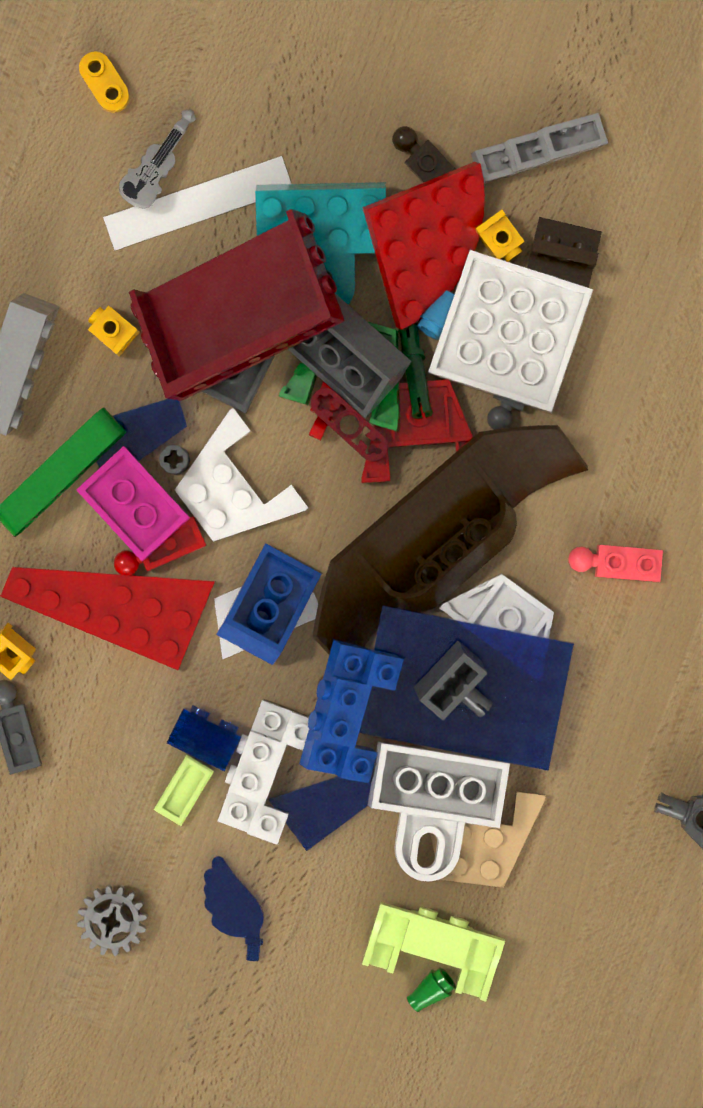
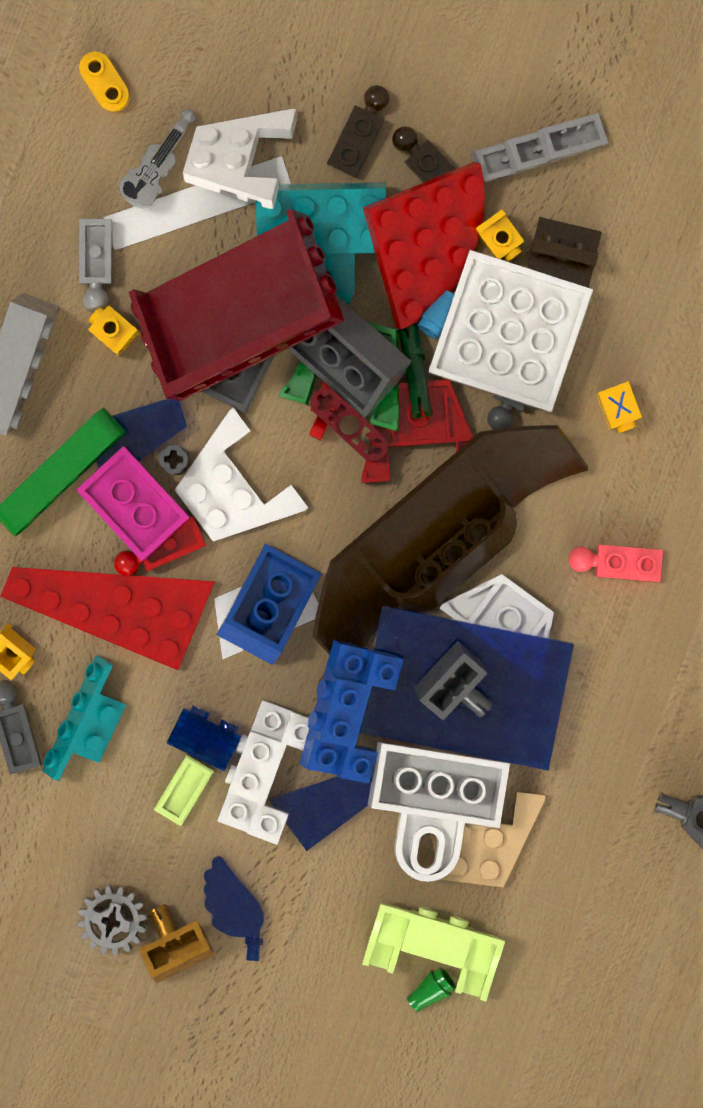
(87, 723): none -> teal bracket
(95, 260): none -> light grey plate
(175, 948): none -> pearl gold brick
(225, 152): none -> white wing
(359, 132): none -> dark brown plate
(619, 407): none -> yellow brick

